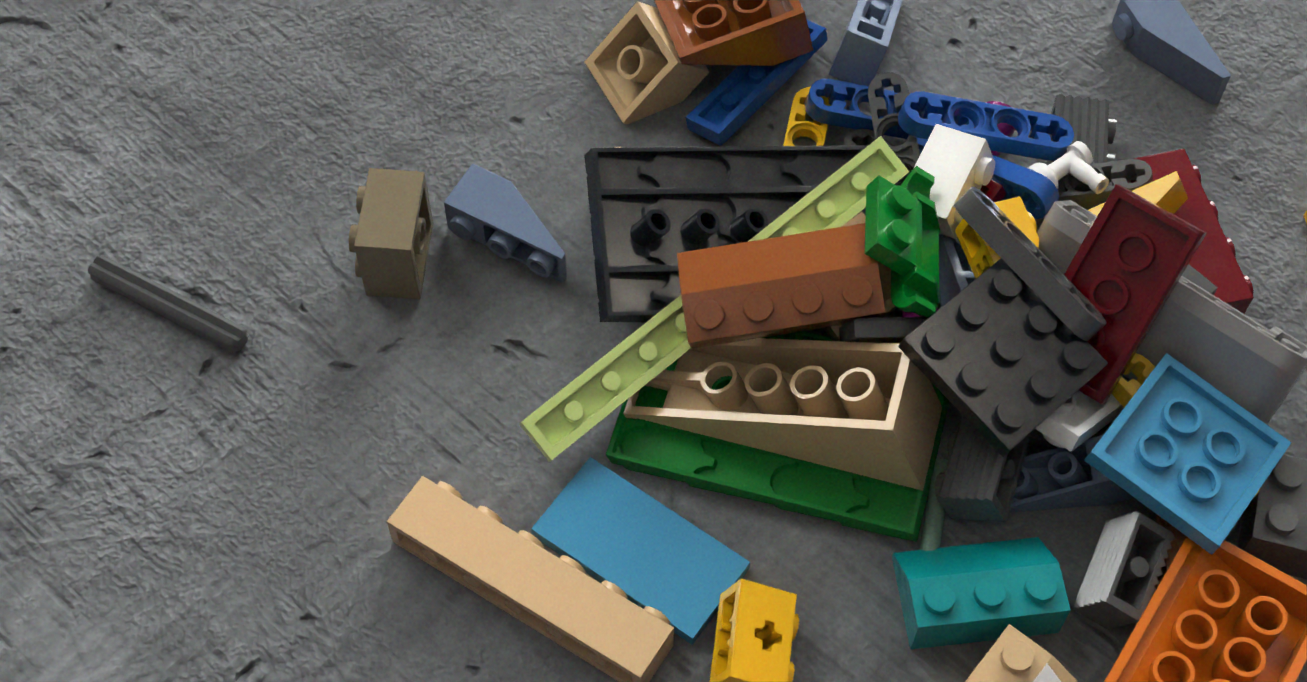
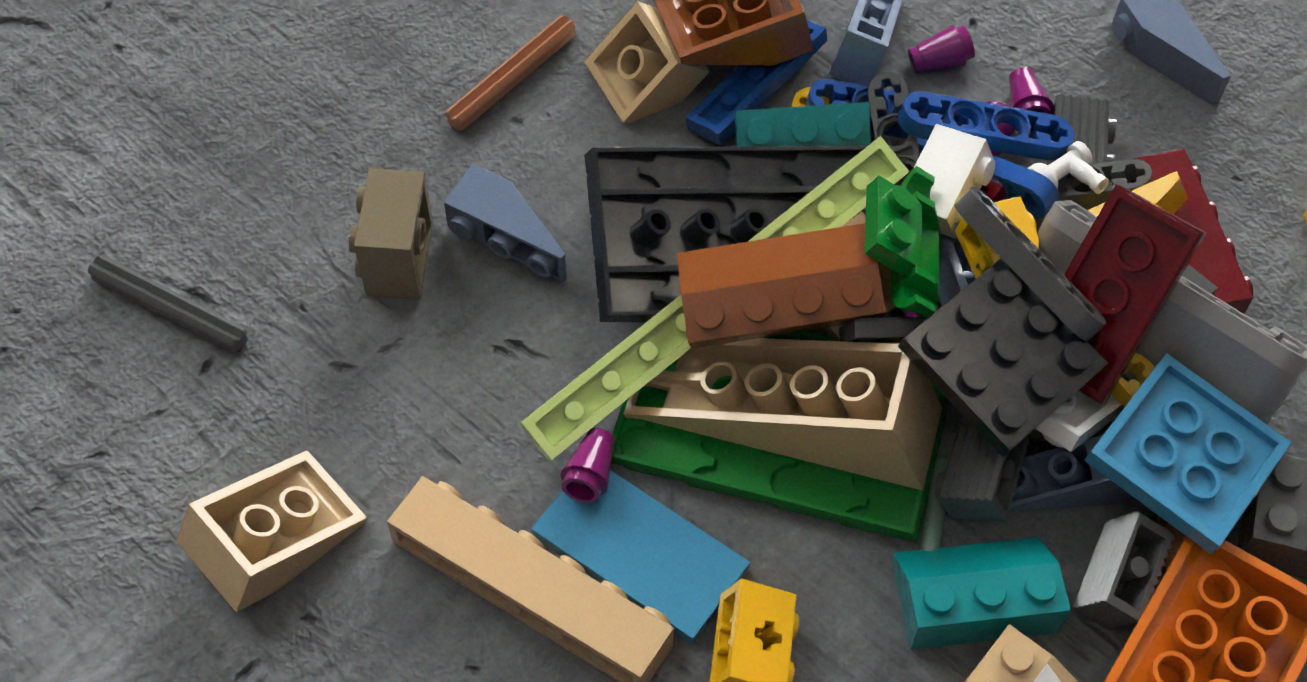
(267, 528): none -> tan slope
(510, 73): none -> nougat axle
(589, 467): none -> magenta cone
(804, 126): none -> teal plate
(943, 50): none -> magenta cone
(1027, 92): none -> magenta cone

